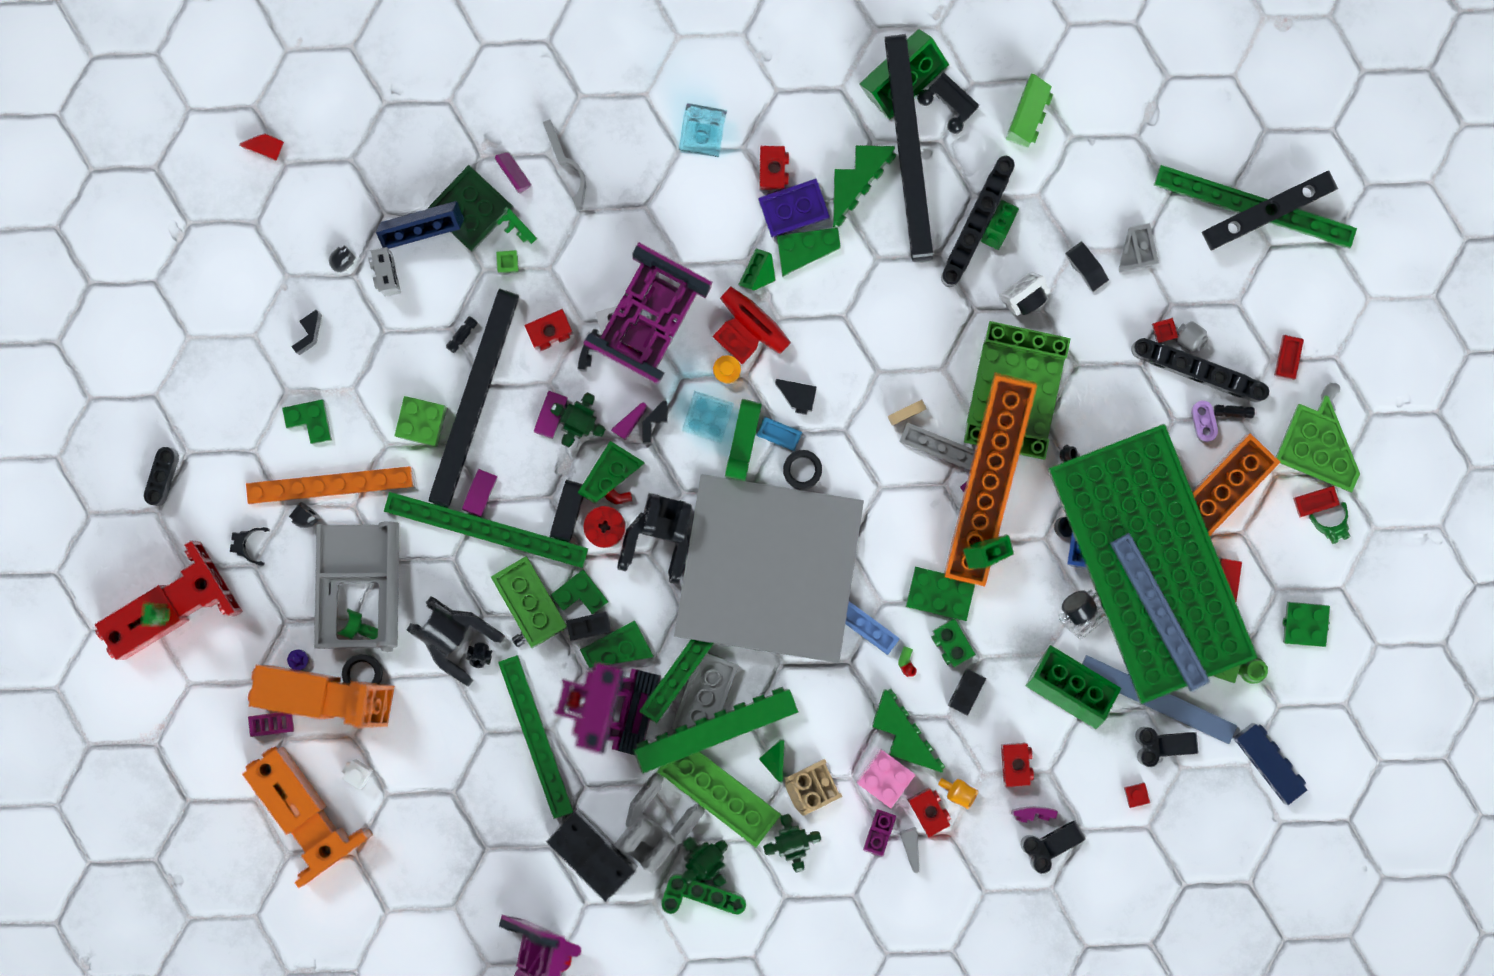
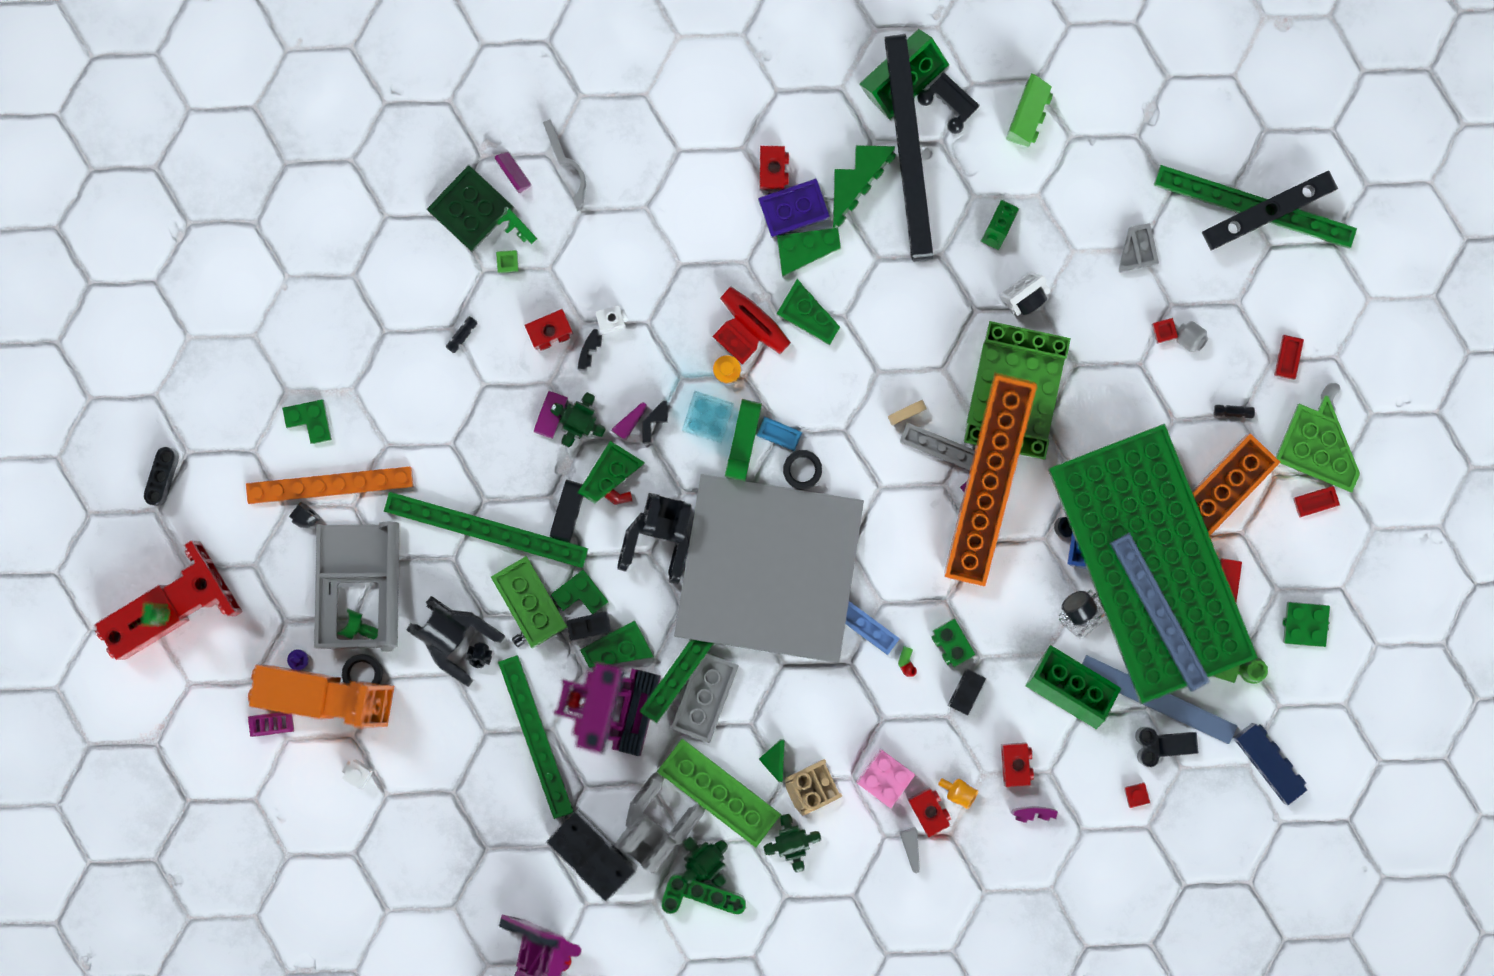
(240, 544): black helmet -> none
(264, 145): red slope -> none
(300, 812): orange brick -> none
(311, 324): black slope -> none
(341, 259): black piece -> none
(385, 270): light grey piece -> none
(420, 225): dark blue brick -> none
(420, 421): bright green brick -> none
(473, 398): black beam -> none
(479, 493): magenta slope -> none
(614, 520): red brick -> none
(662, 300): magenta container -> none
(702, 130): clear light blue slope -> none
(715, 730): green brick -> none
(759, 271): green slope -> none
(797, 395): black slope -> none
(807, 314): none -> green wing
(879, 833): magenta slope -> none
(906, 742): green slope -> none
(939, 595): green plate -> none
(977, 221): black beam -> none
(988, 552): green slope -> none
(1053, 844): black piece -> none
(1068, 453): black plate -> none
(1087, 265): black slope -> none
(1200, 370): black beam -> none
(1204, 421): lavender plate -> none
(1336, 532): green helmet -> none

